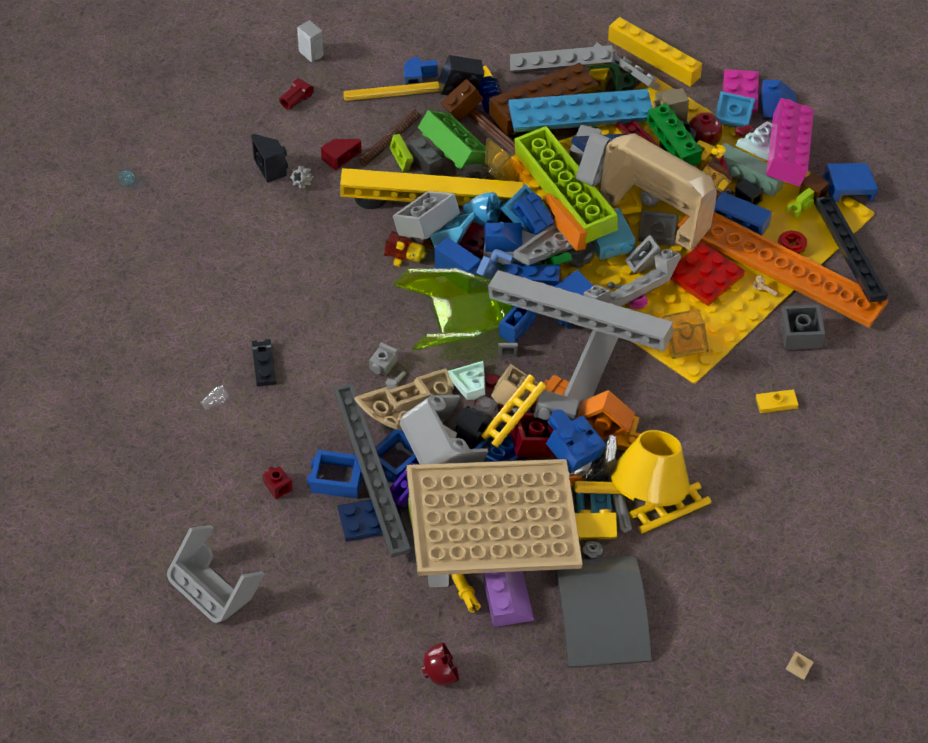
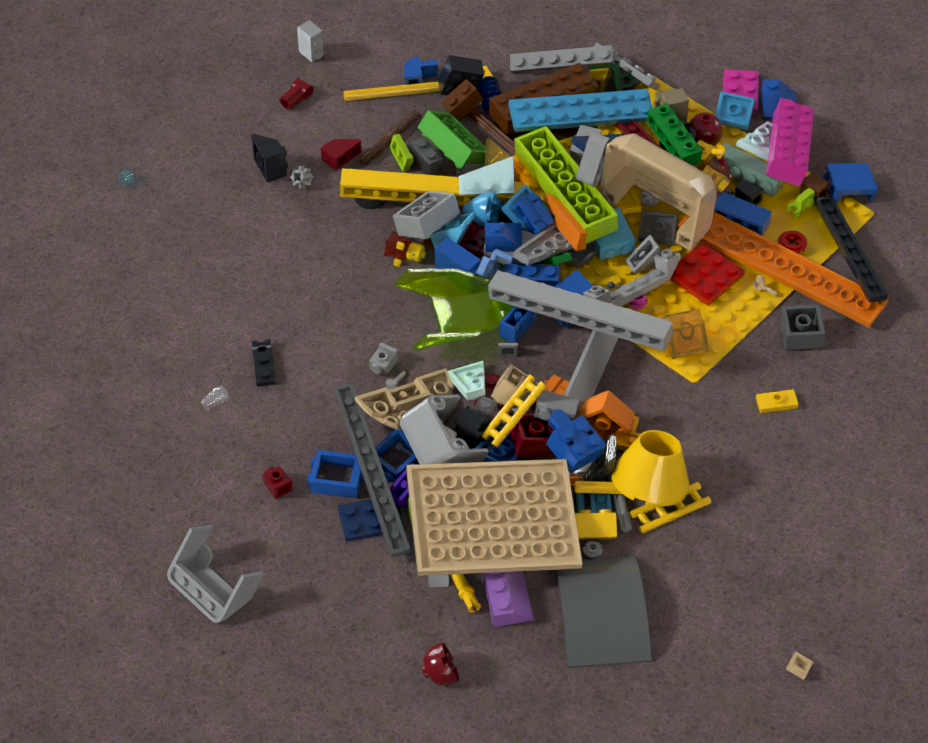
(491, 178): none -> light aqua wing
(655, 51): yellow brick -> none
(743, 131): dark red arm -> none

